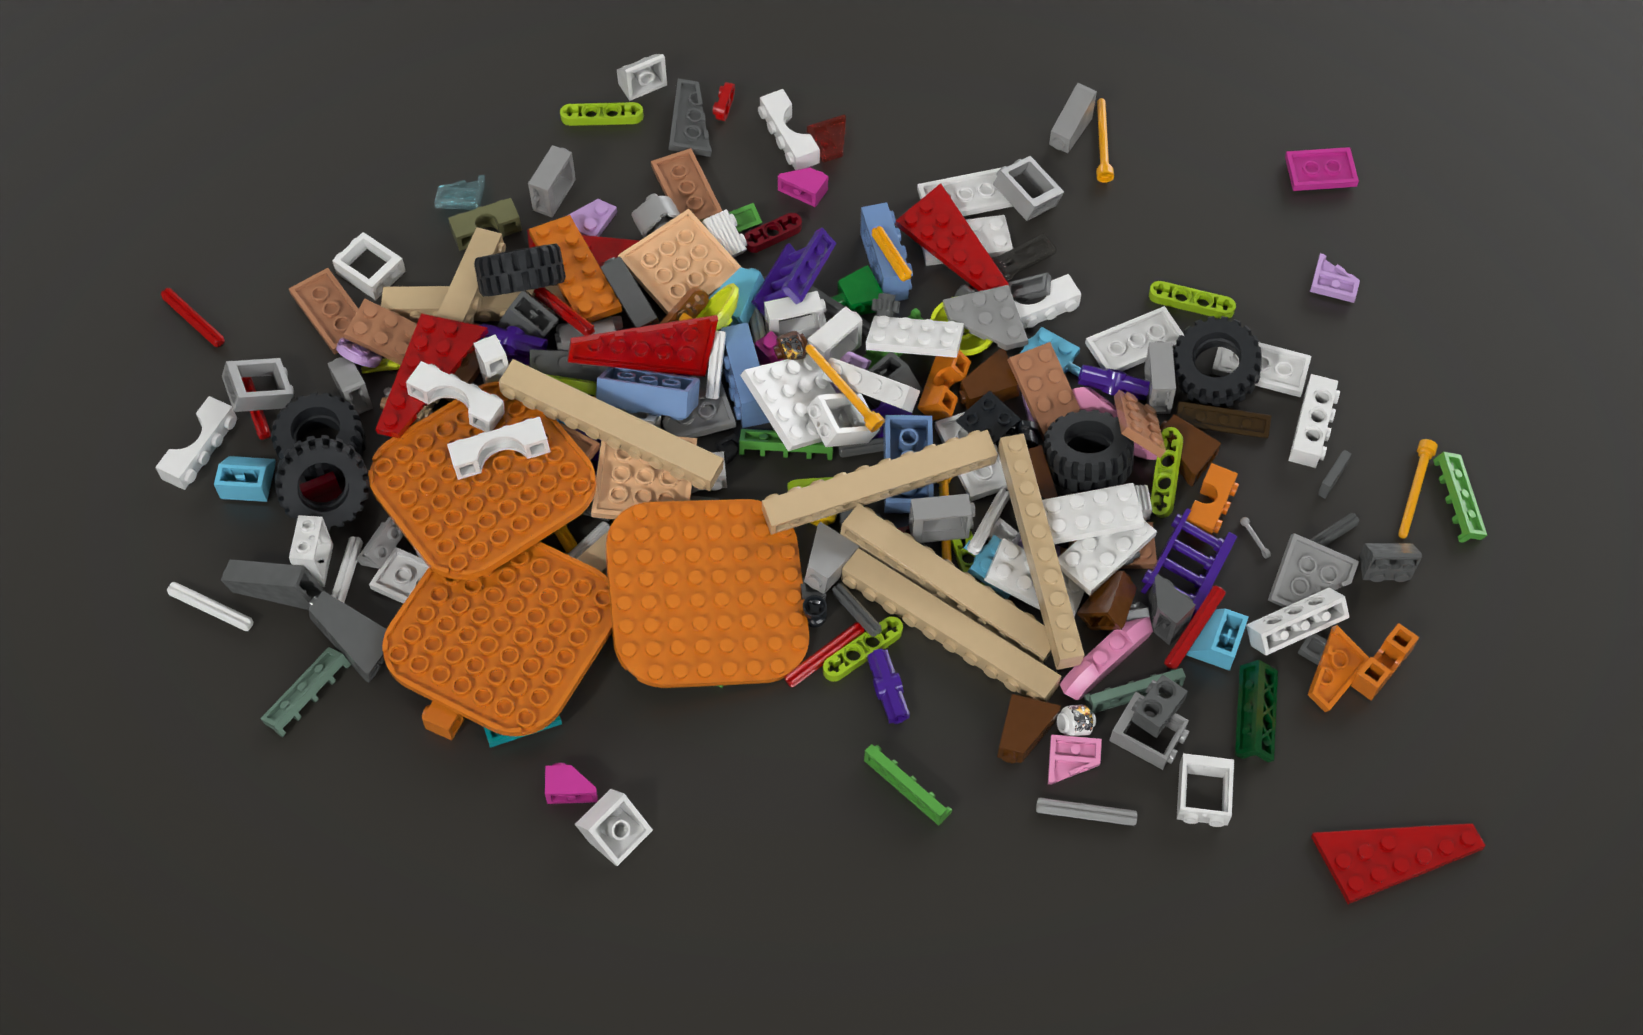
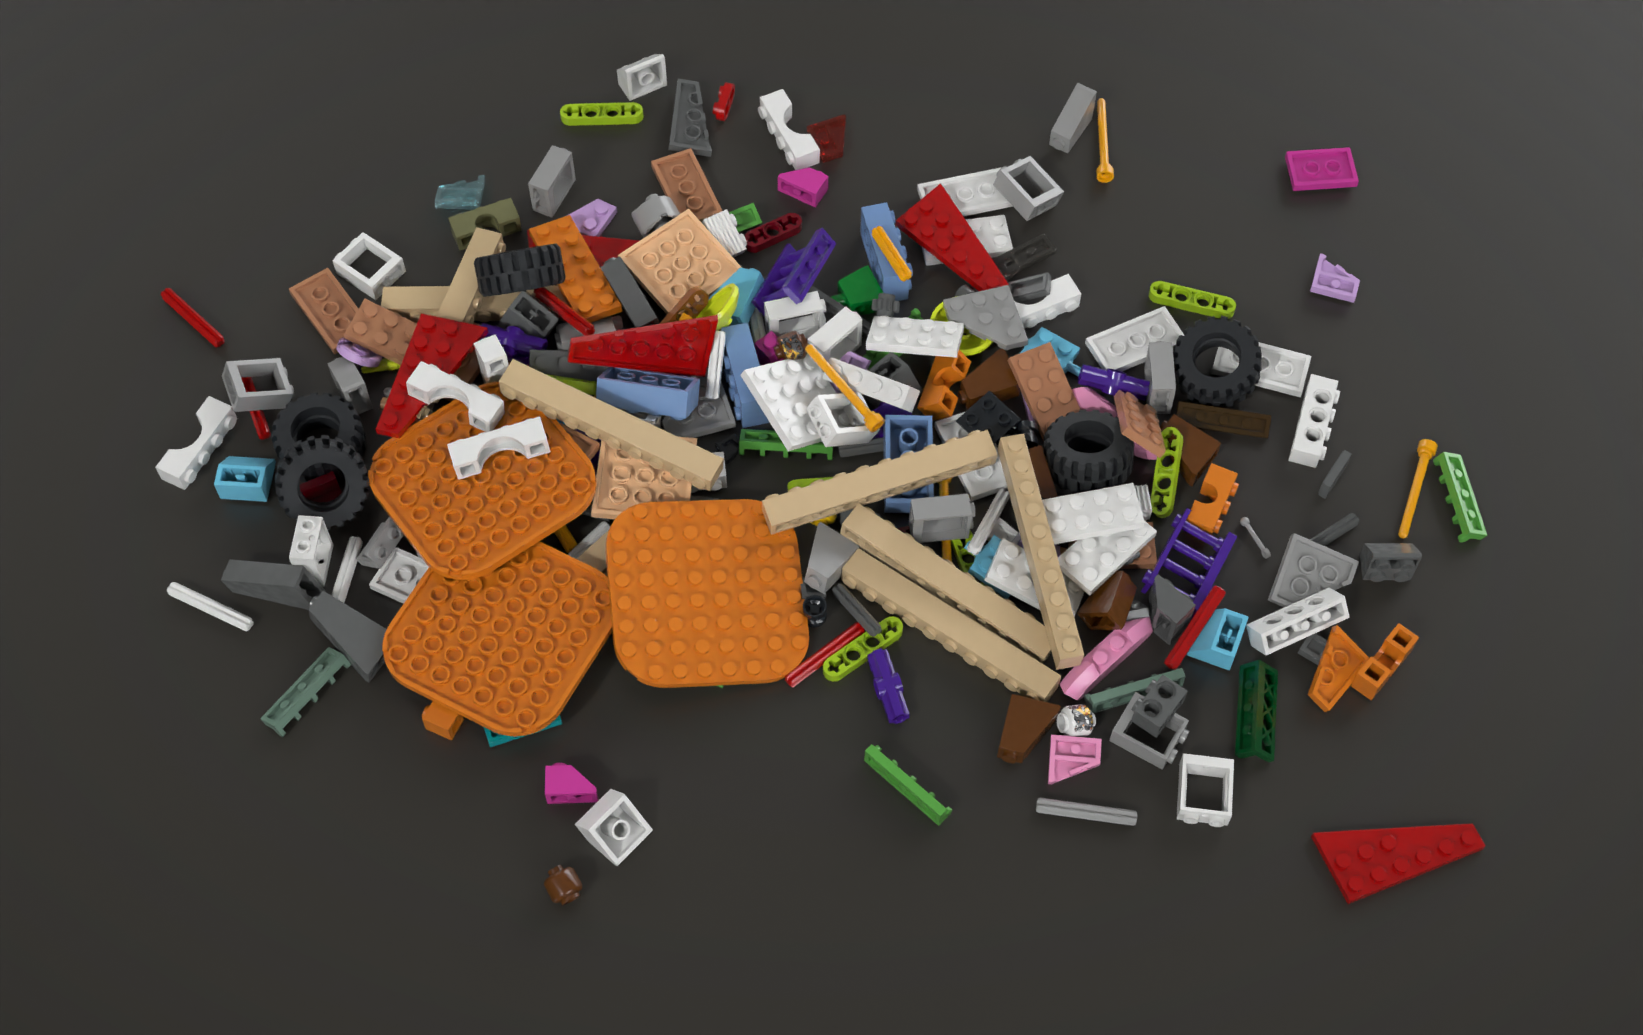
(563, 885): none -> reddish brown head

